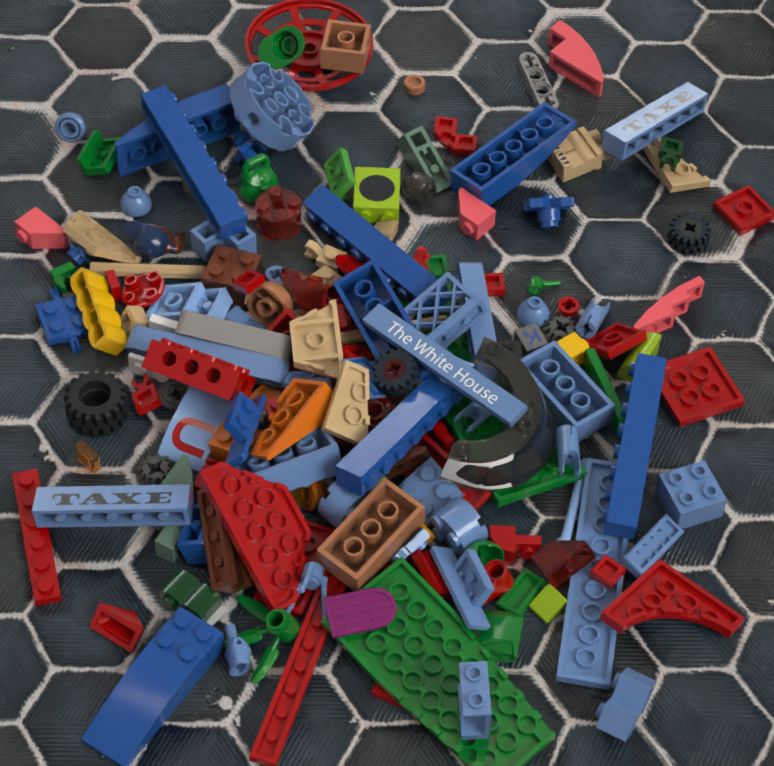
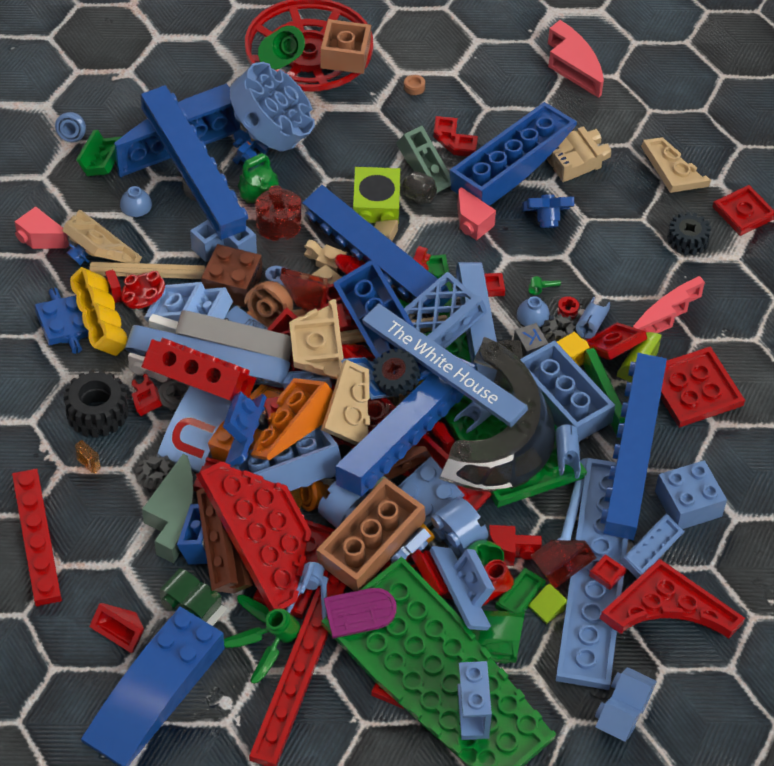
(61, 276): green tile -> none
(113, 506): medium blue brick -> none
(133, 316): tan slope -> none
(152, 240): dark blue hair -> none
(237, 652): medium blue piece -> none
(248, 281): red tile -> none
(340, 175): bright green bracket -> none
(536, 84): light grey beam -> none
(654, 121): medium blue brick -> none
(670, 152): dark green plate -> none

